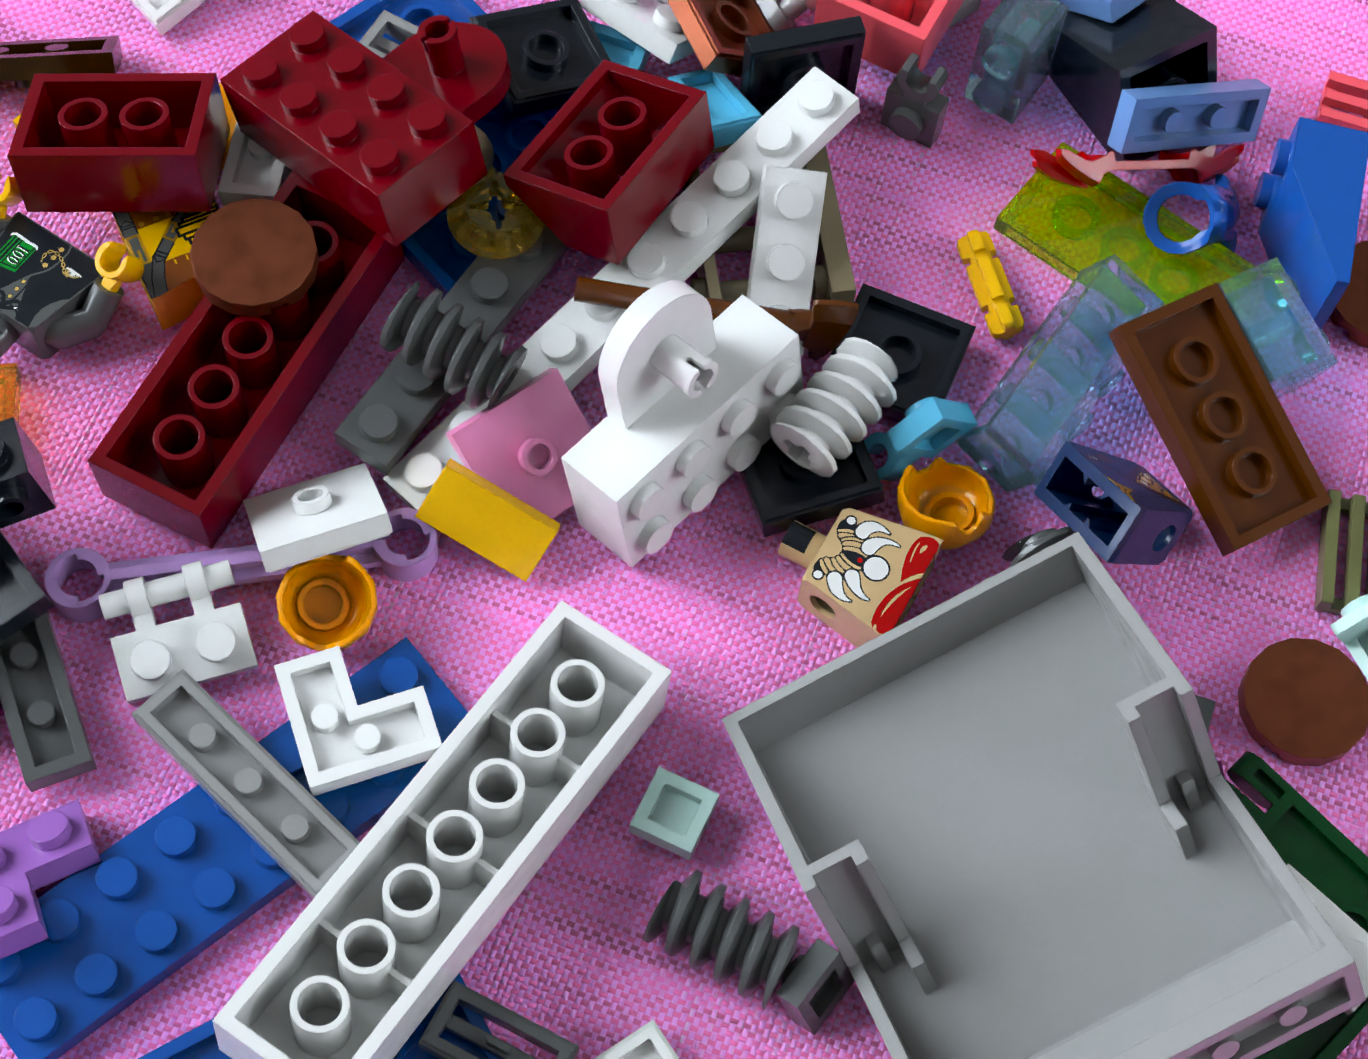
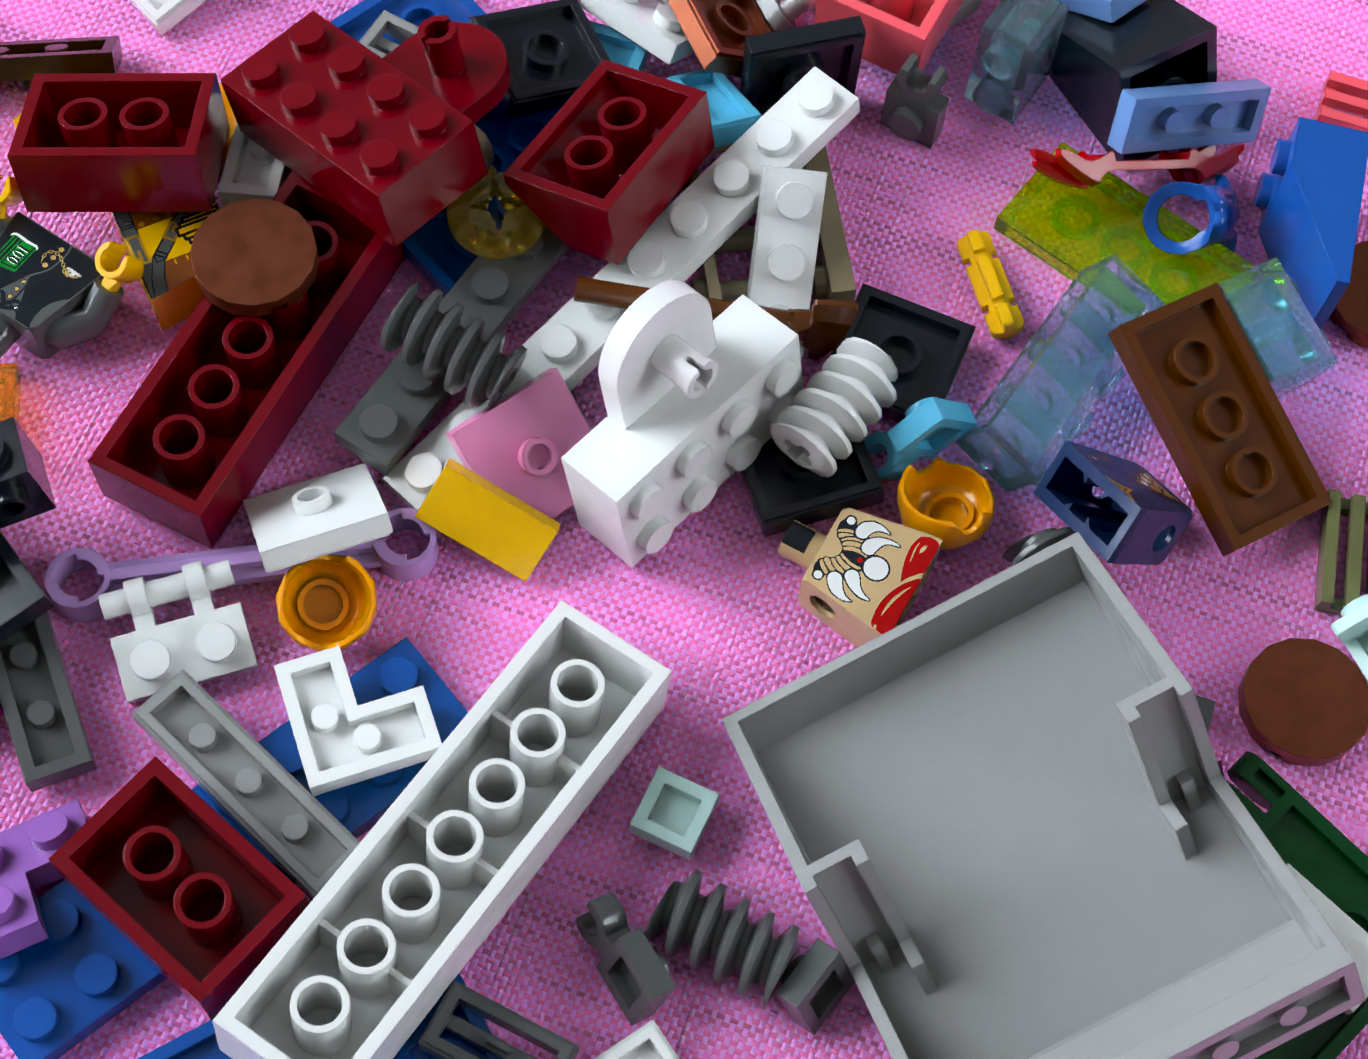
(181, 885): none -> dark red brick
(629, 964): none -> dark grey plate

